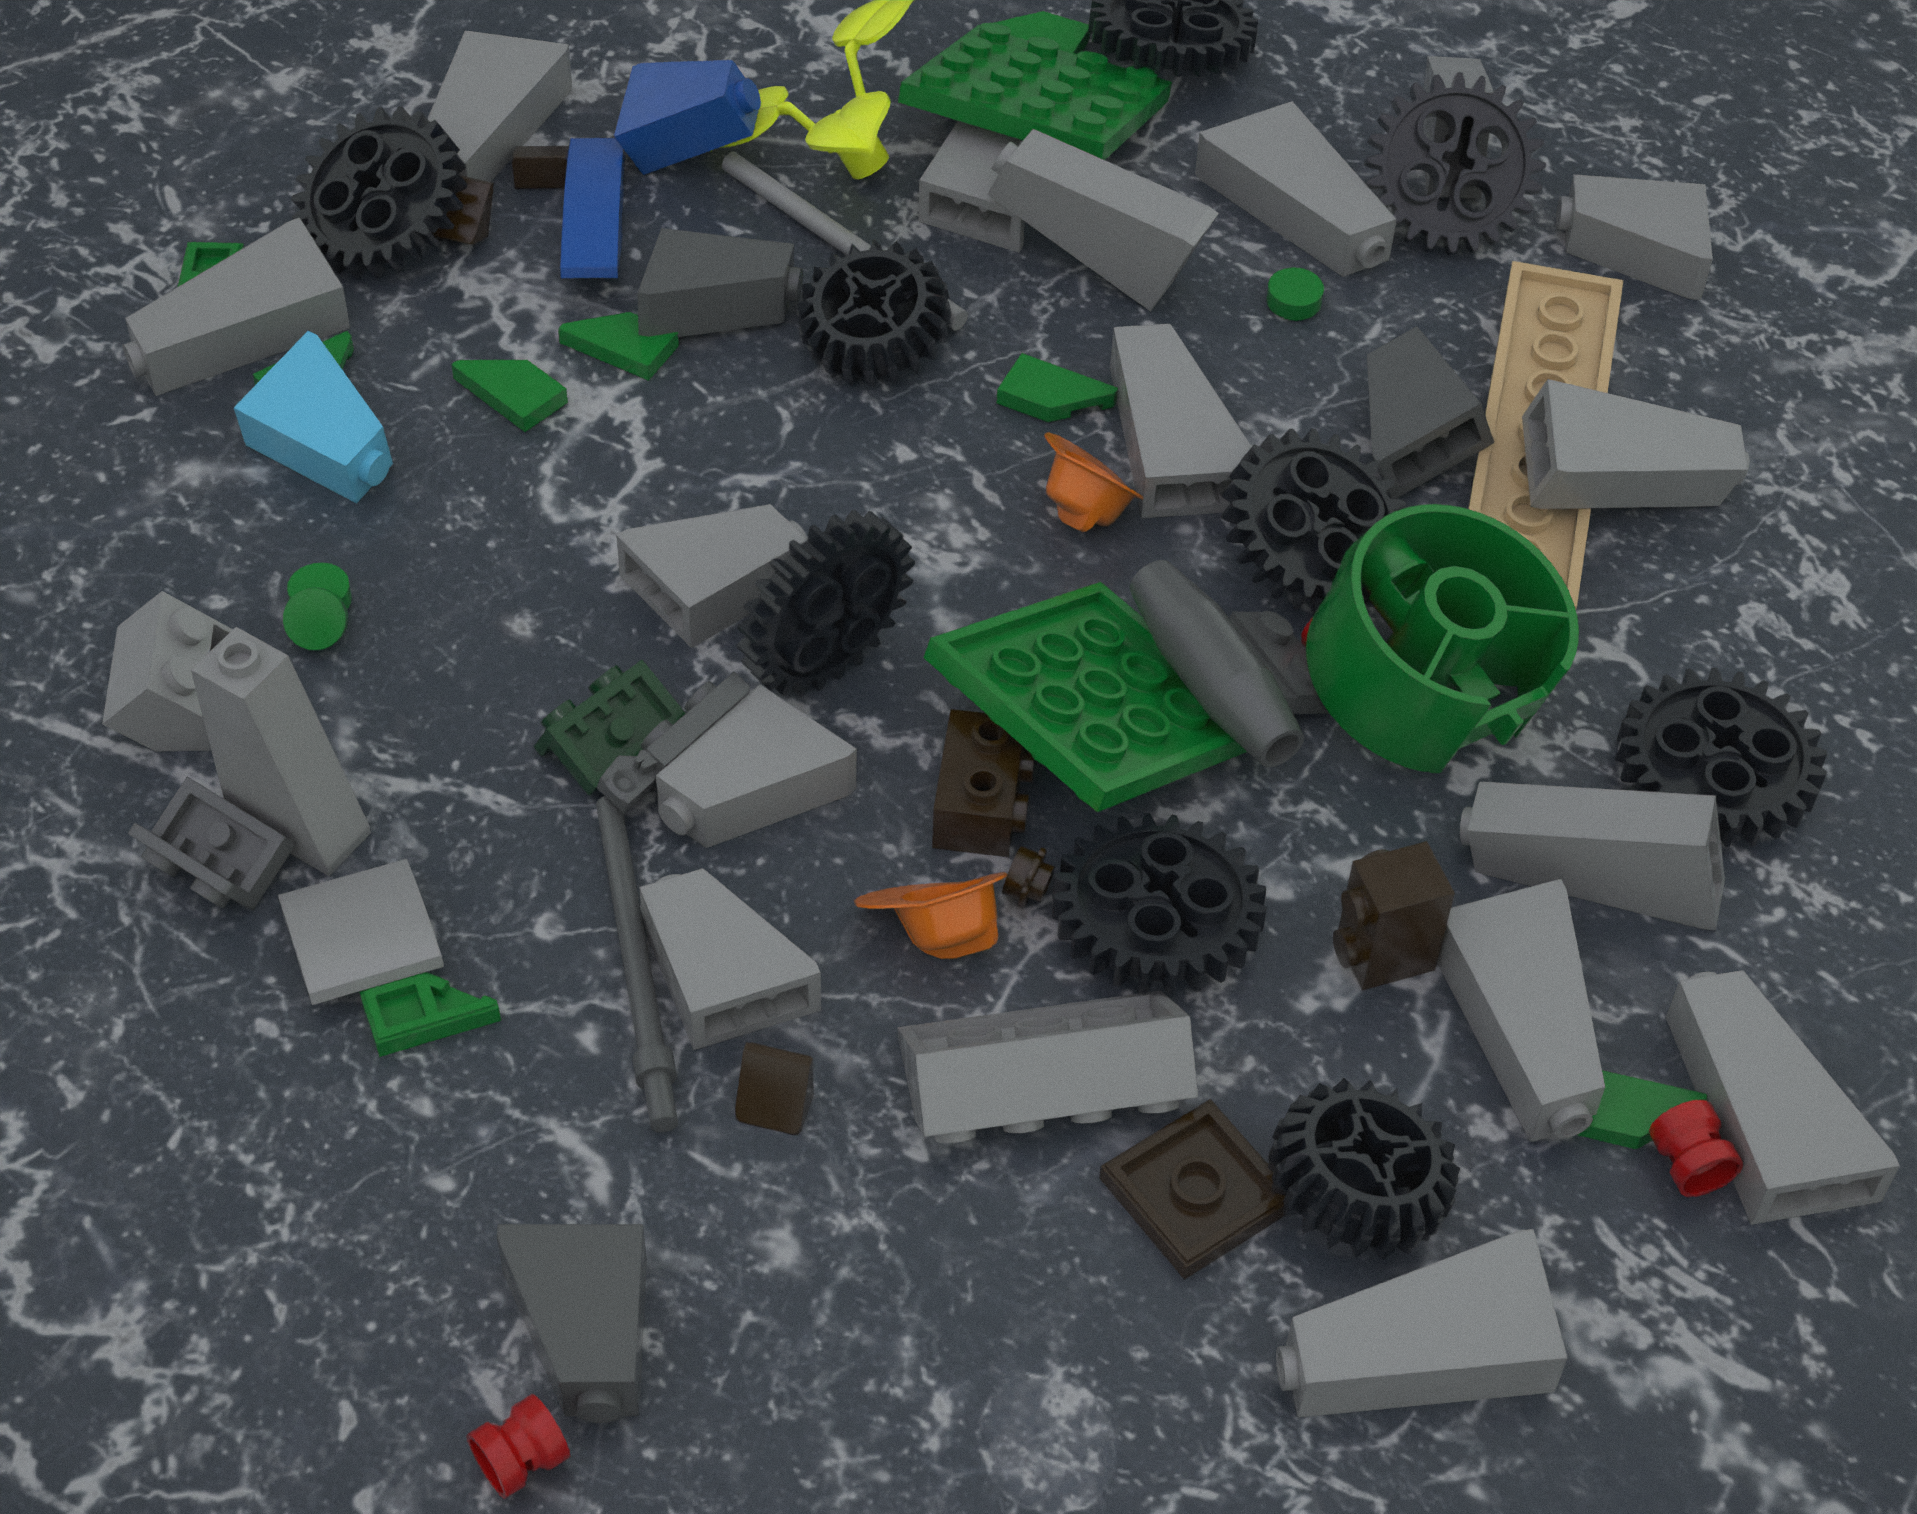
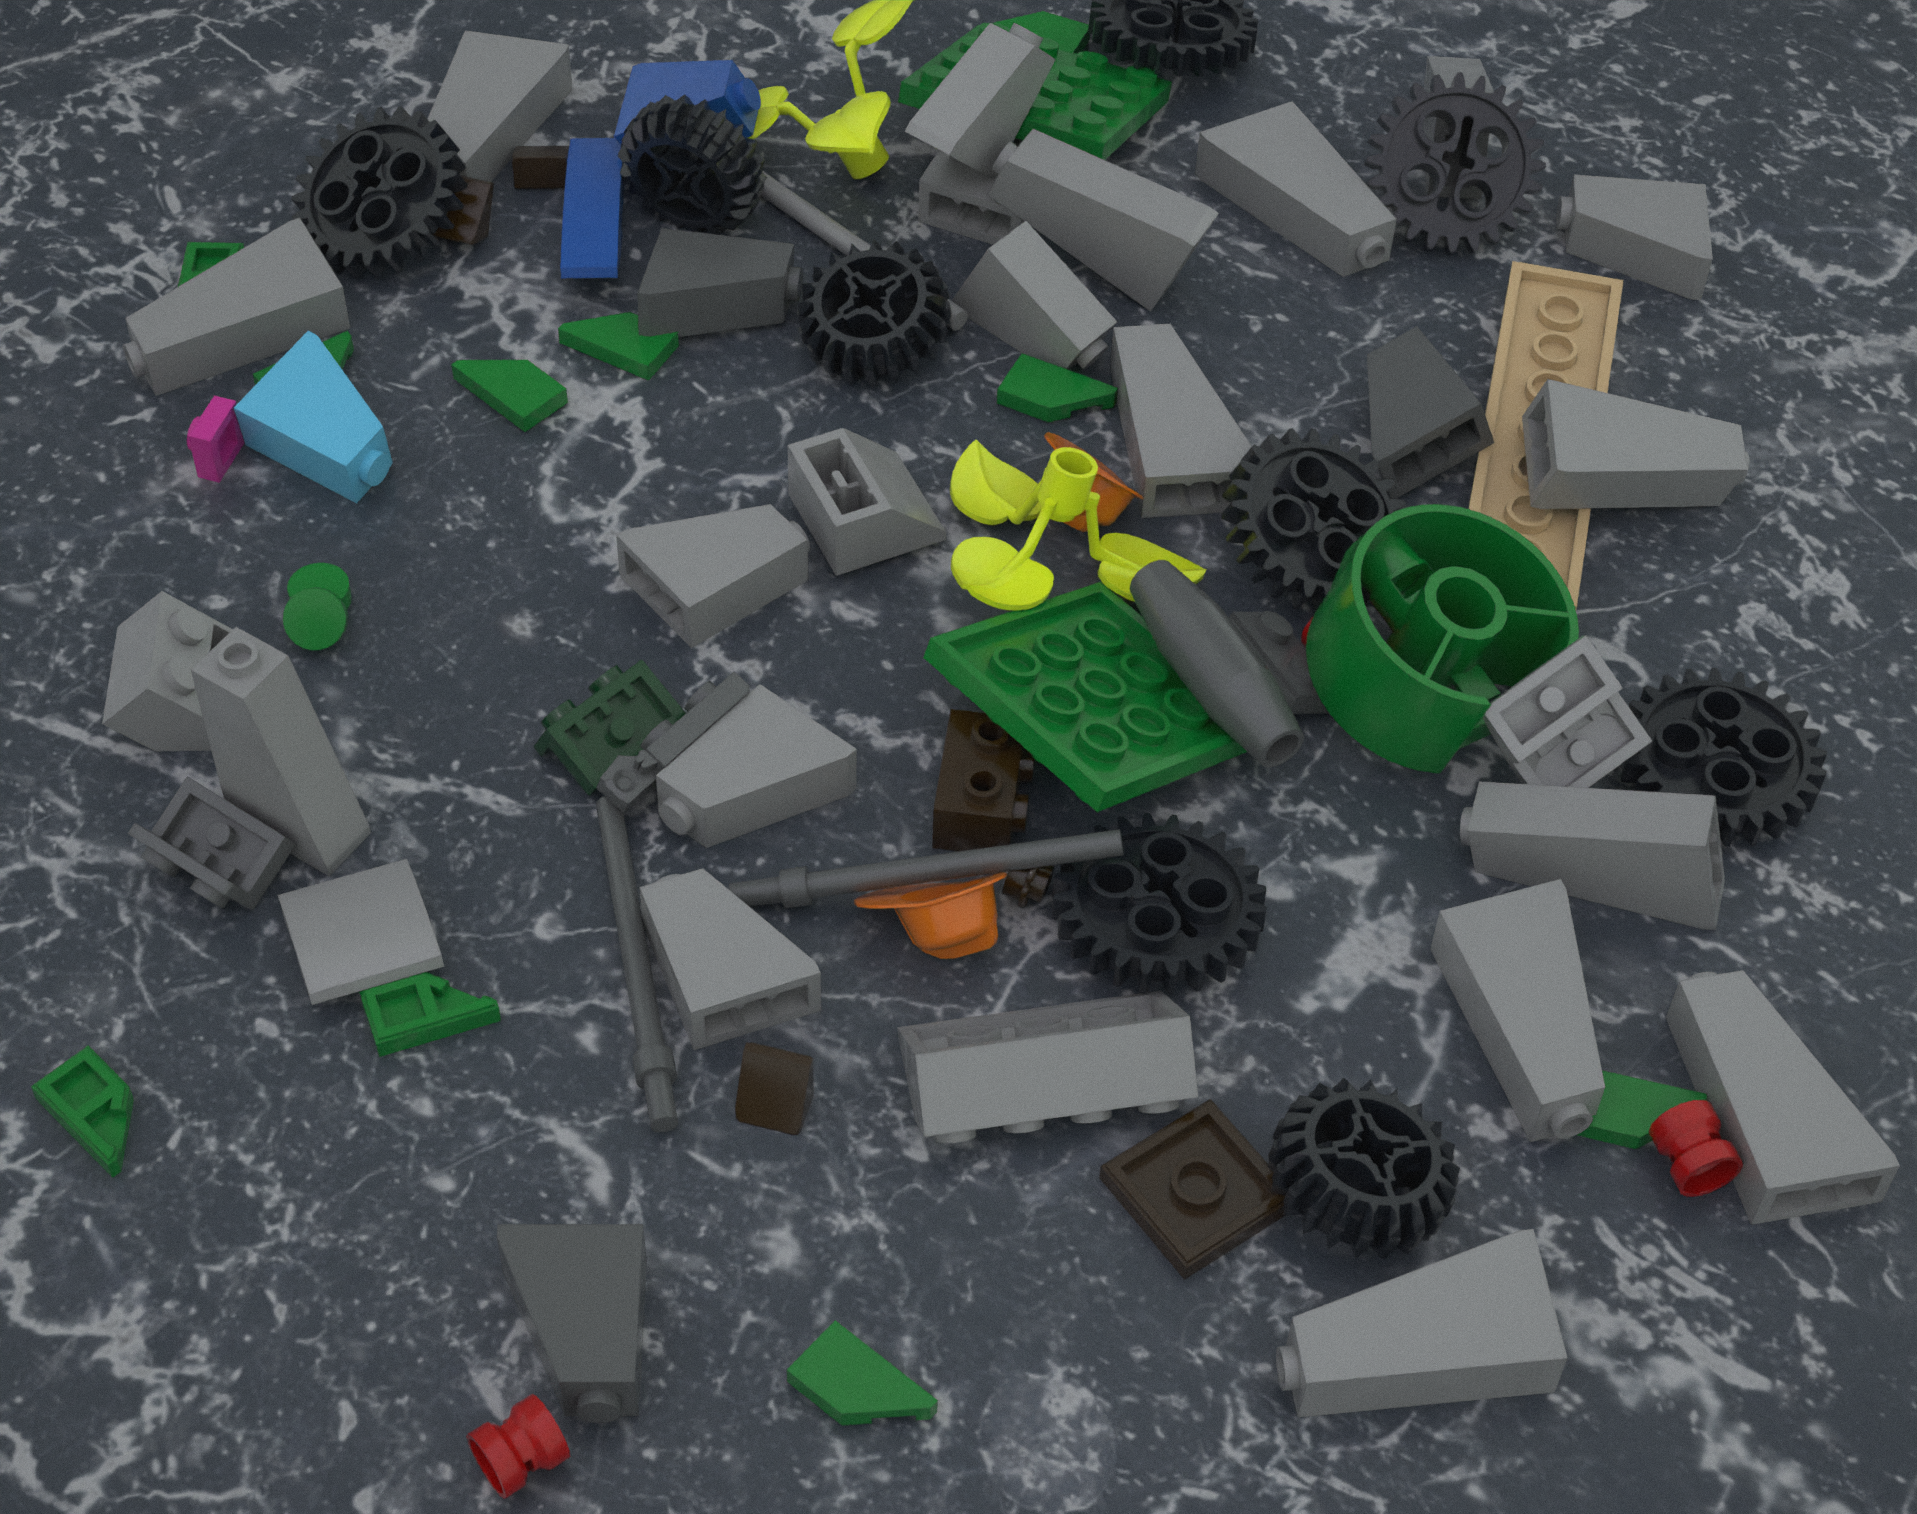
(90, 1106): none -> green tile
(215, 439): none -> dark pink plate
(692, 165): none -> black gear
(798, 886): none -> dark grey bar
(825, 603): black gear -> none
(855, 1381): none -> green tile
(858, 500): none -> light grey slope
(984, 97): none -> light grey slope
(998, 492): none -> neon yellow plant
(1035, 302): none -> light grey slope
(1295, 293): green tile -> none
(1393, 915): dark brown brick -> none
(1566, 721): none -> light grey slope

